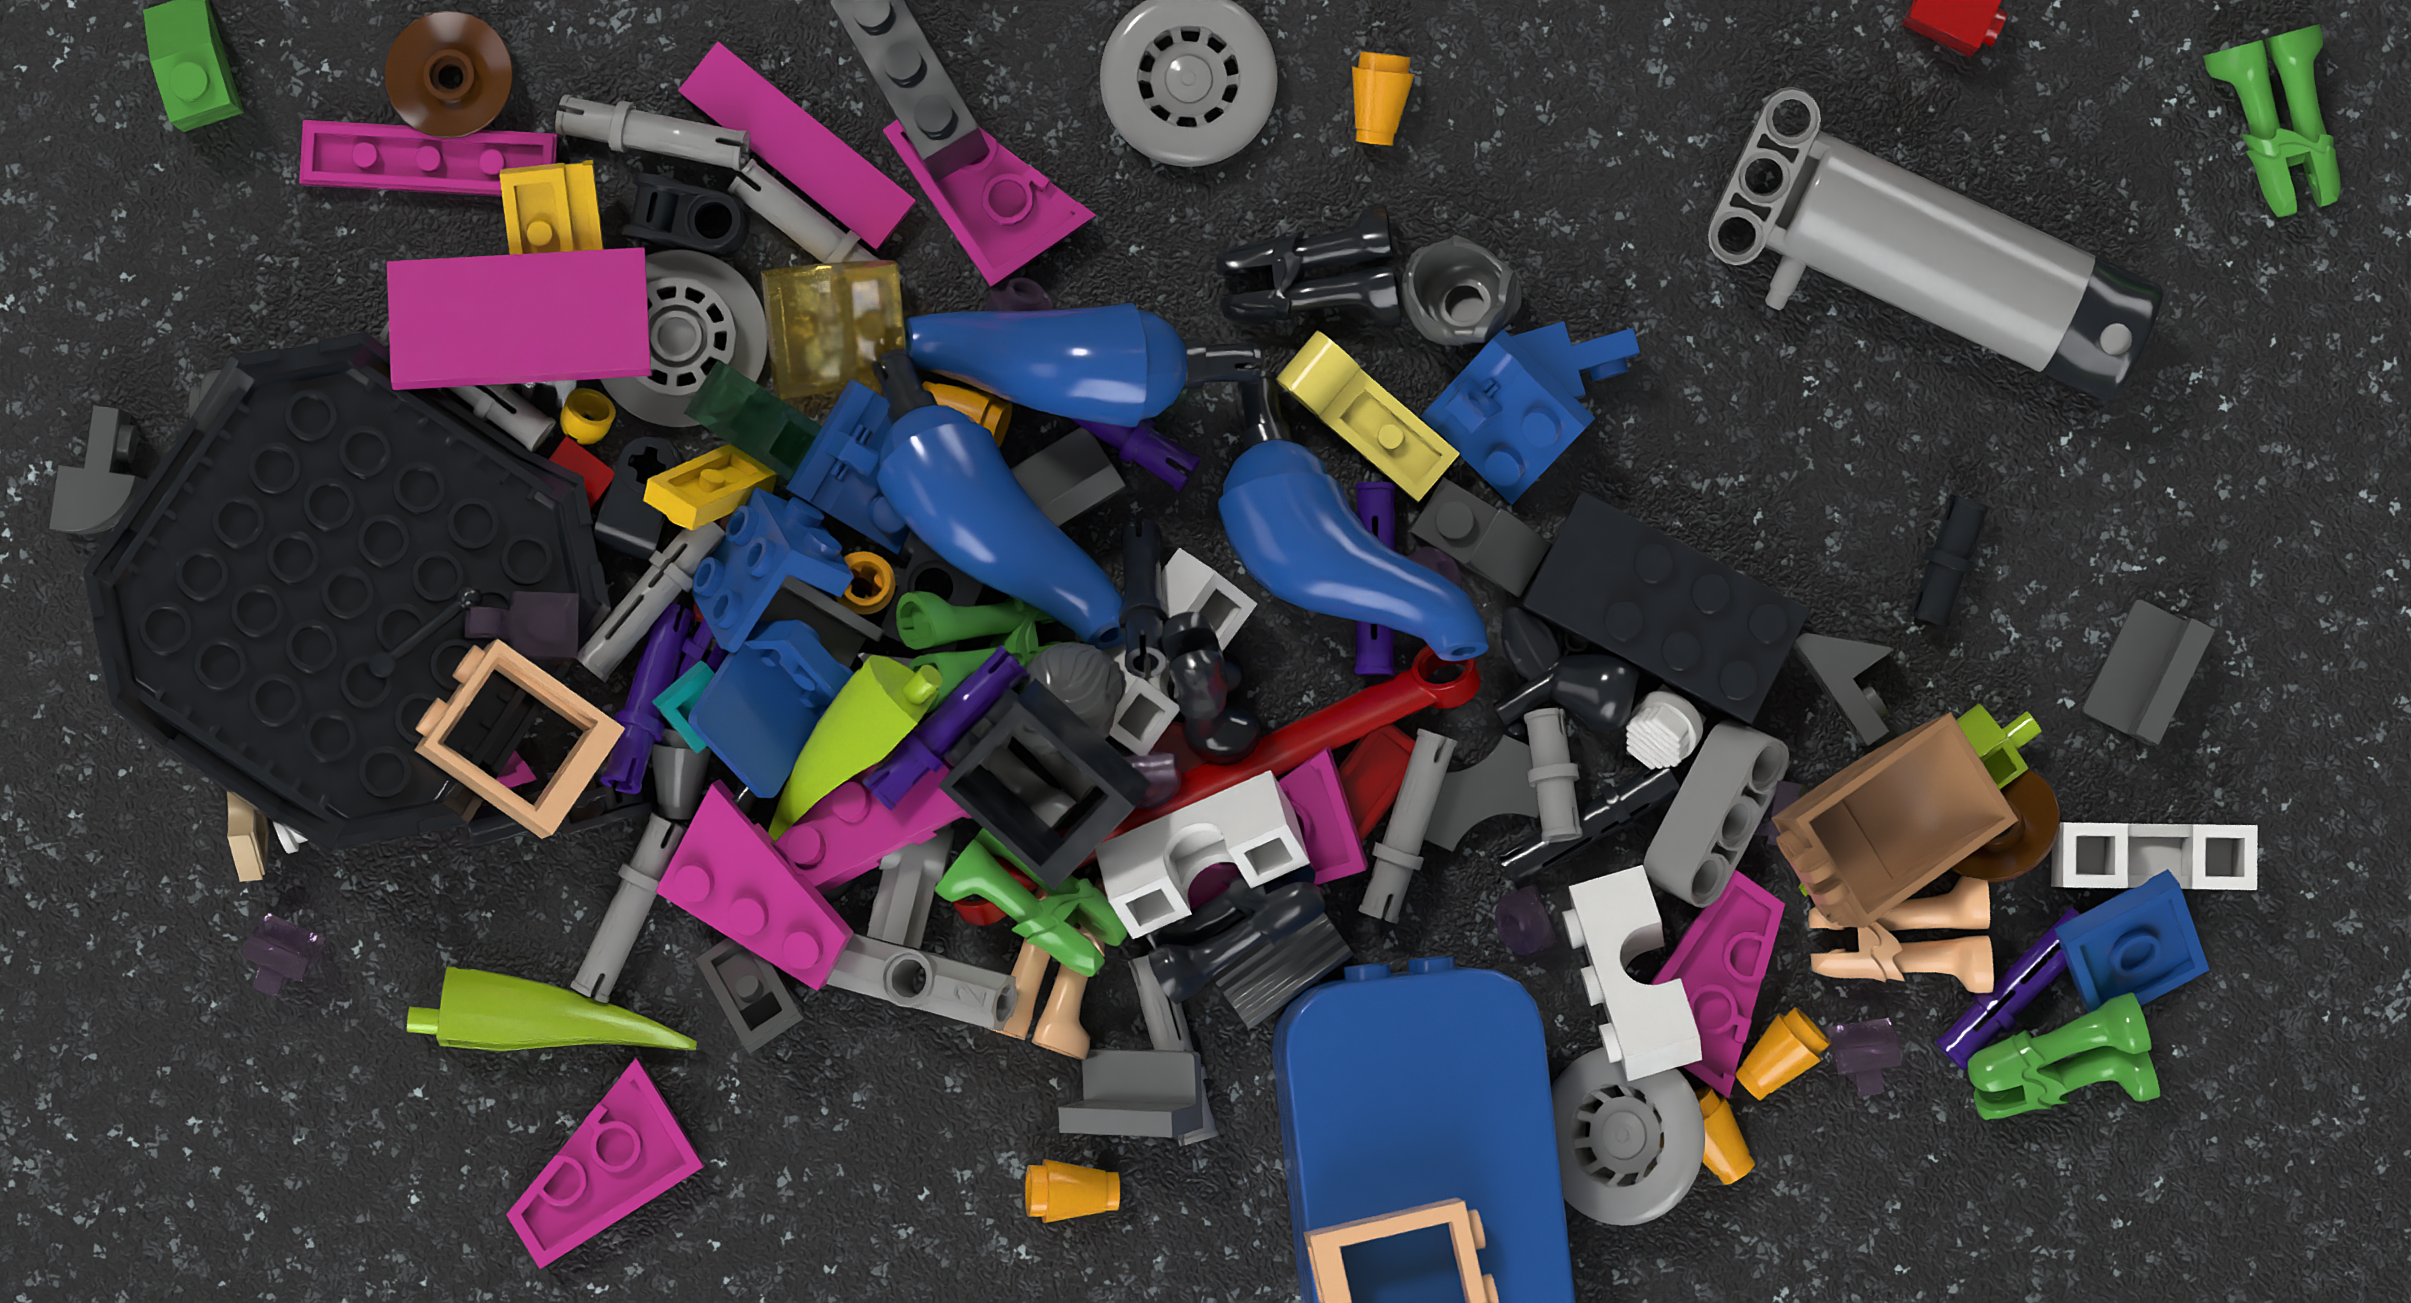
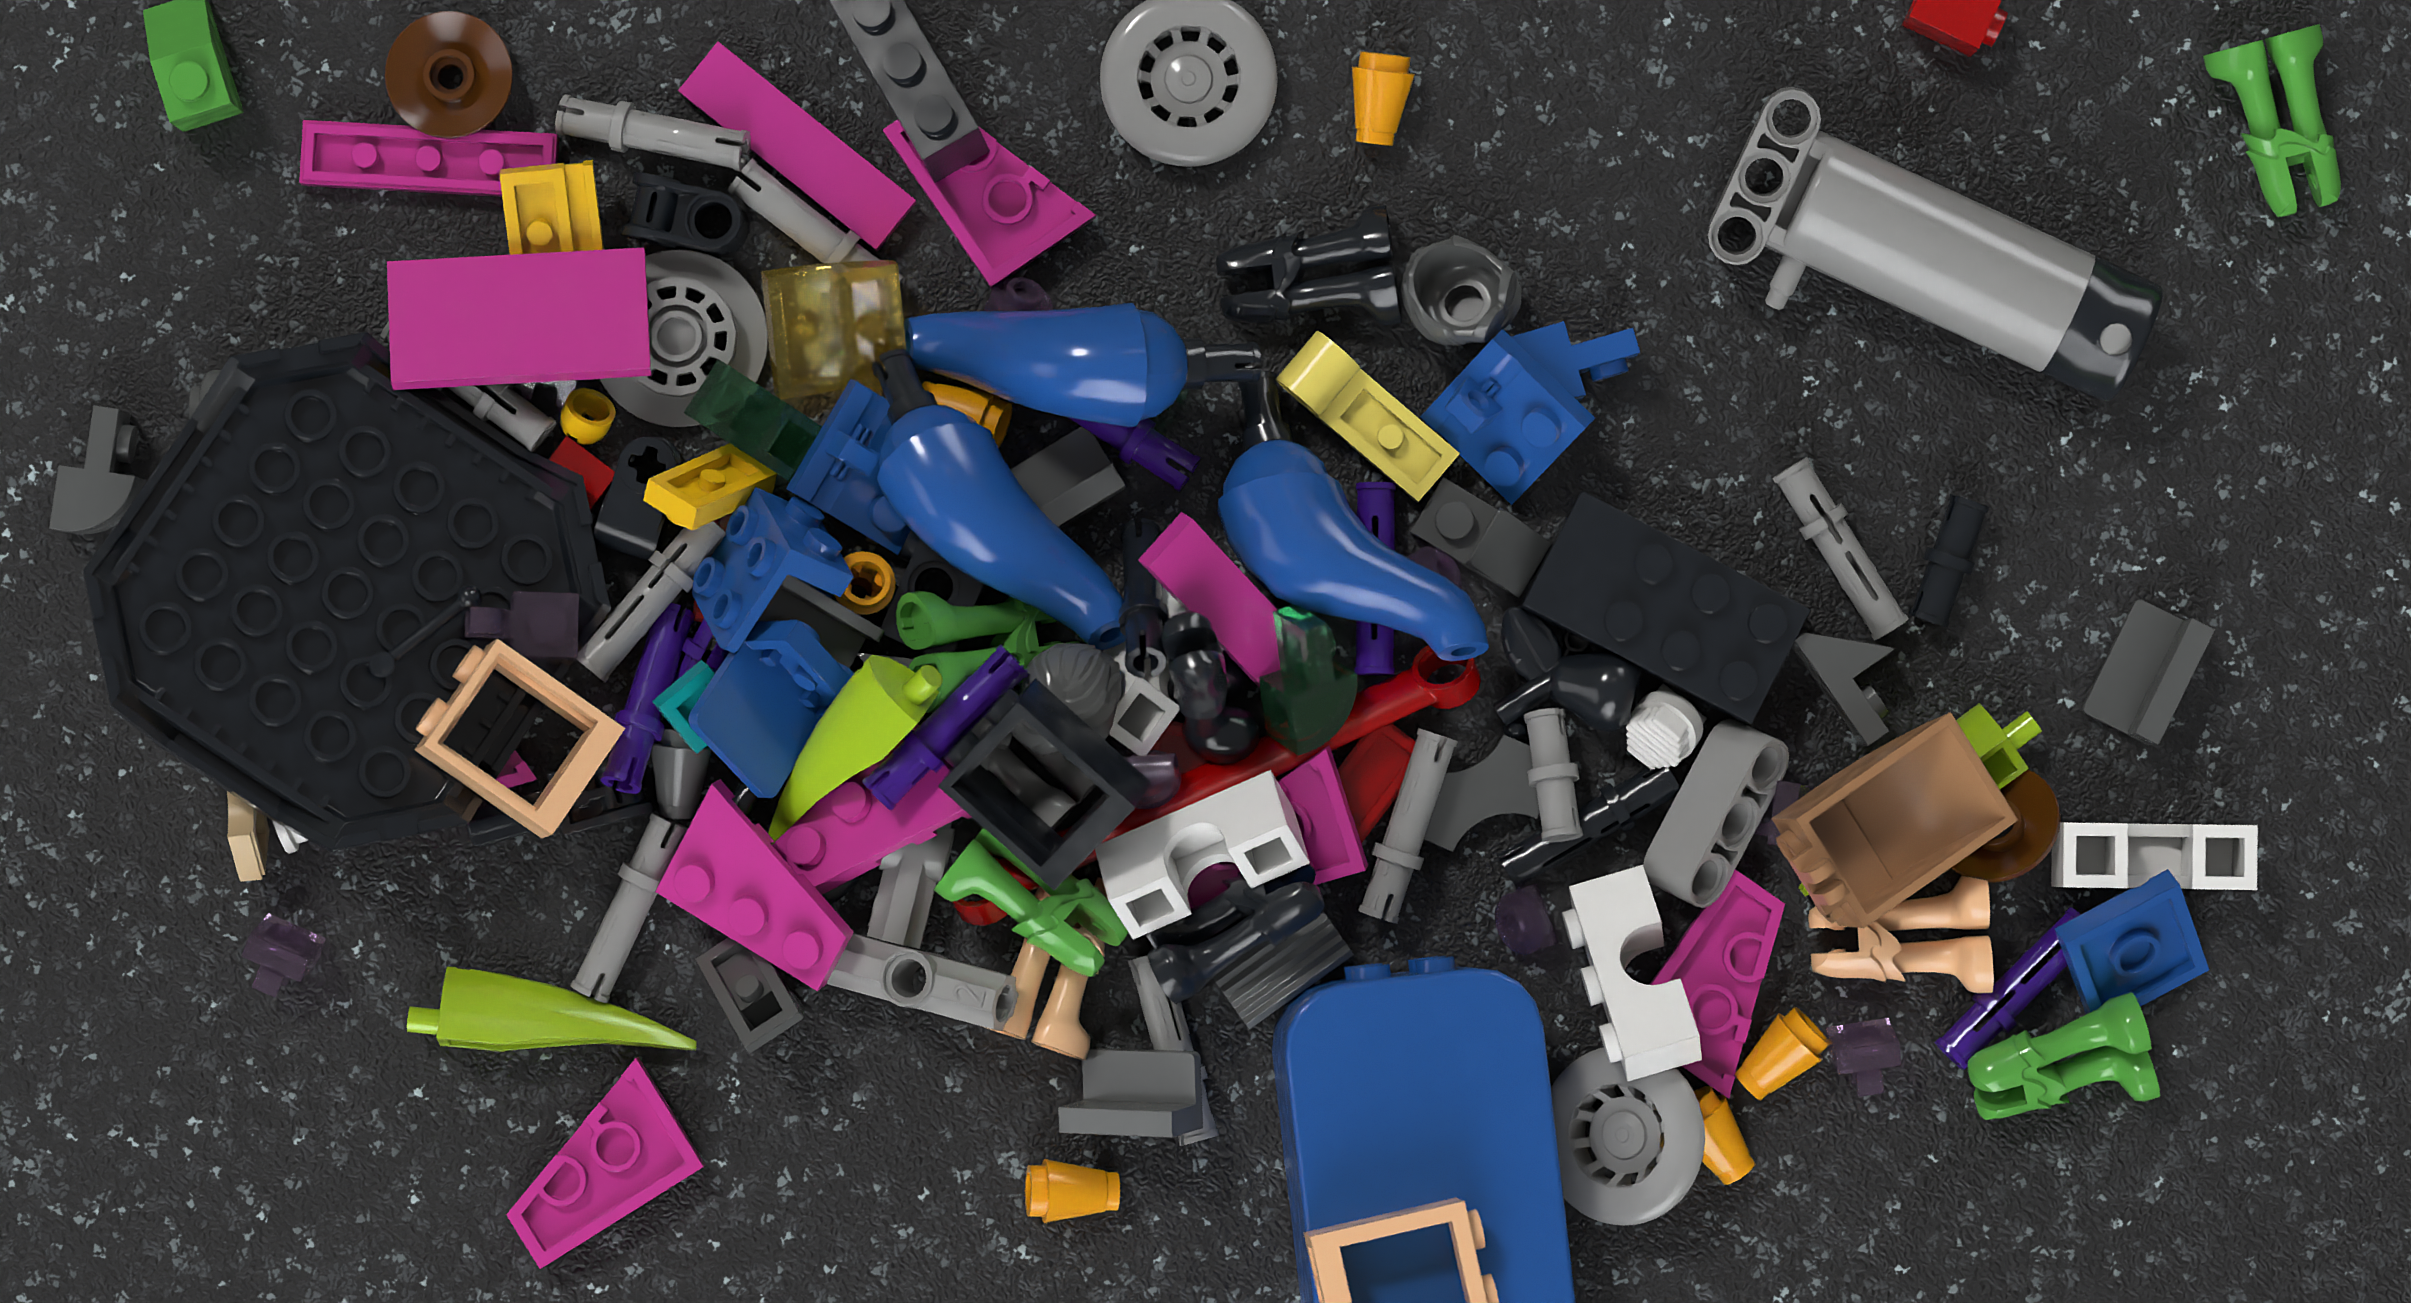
(1212, 585): none -> dark pink tile
(1311, 691): none -> clear green brick
(1840, 548): none -> light grey pin

